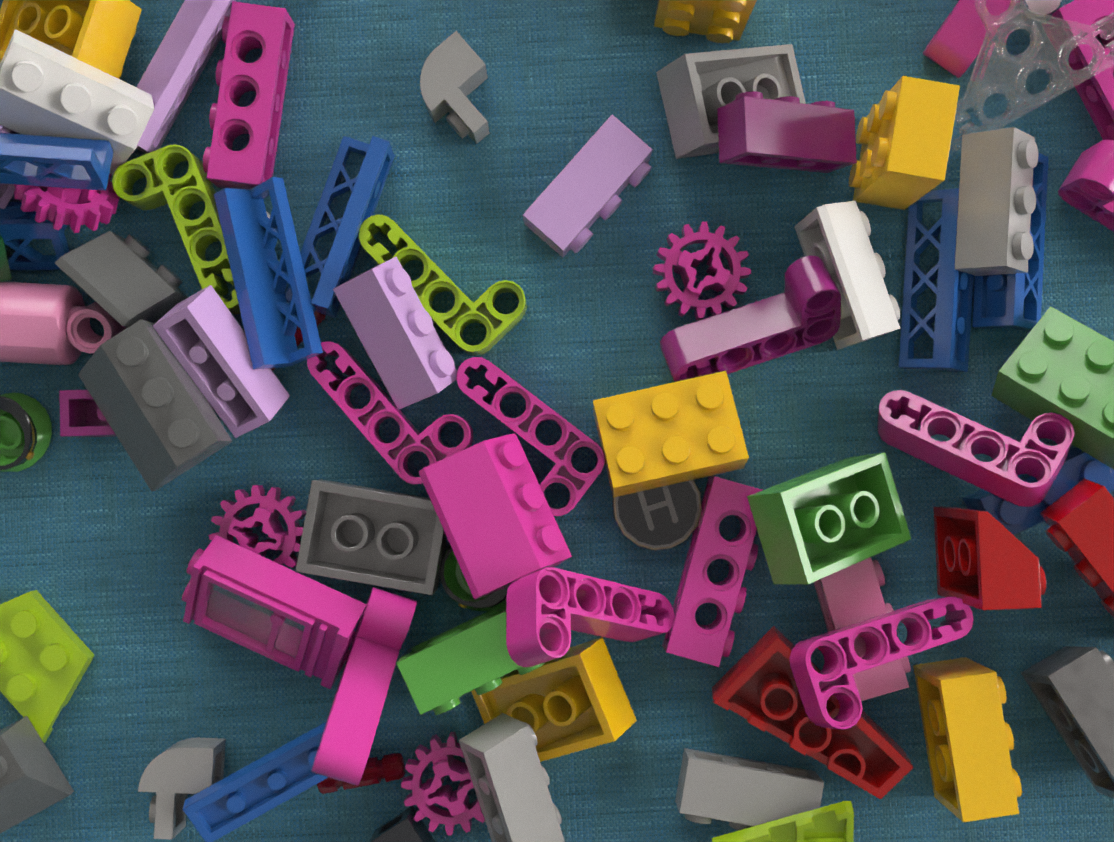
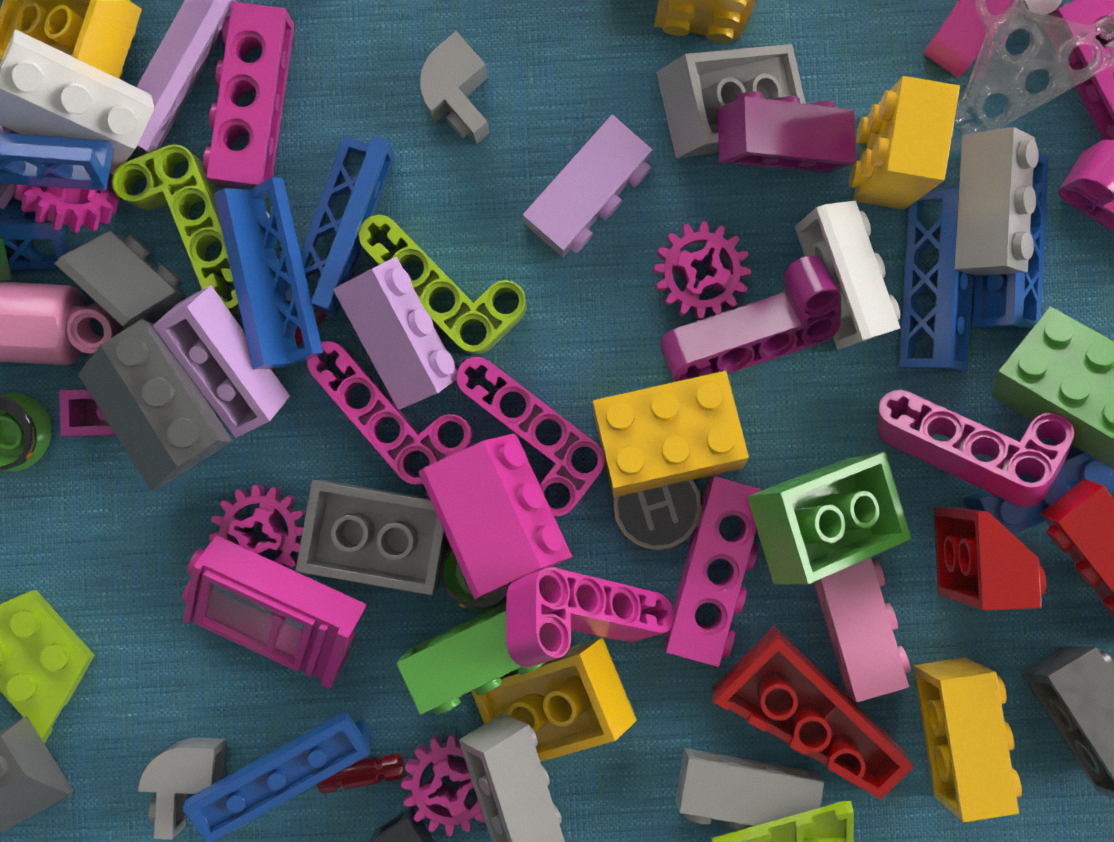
(363, 687): dark pink beam -> none
(881, 648): dark pink beam -> none

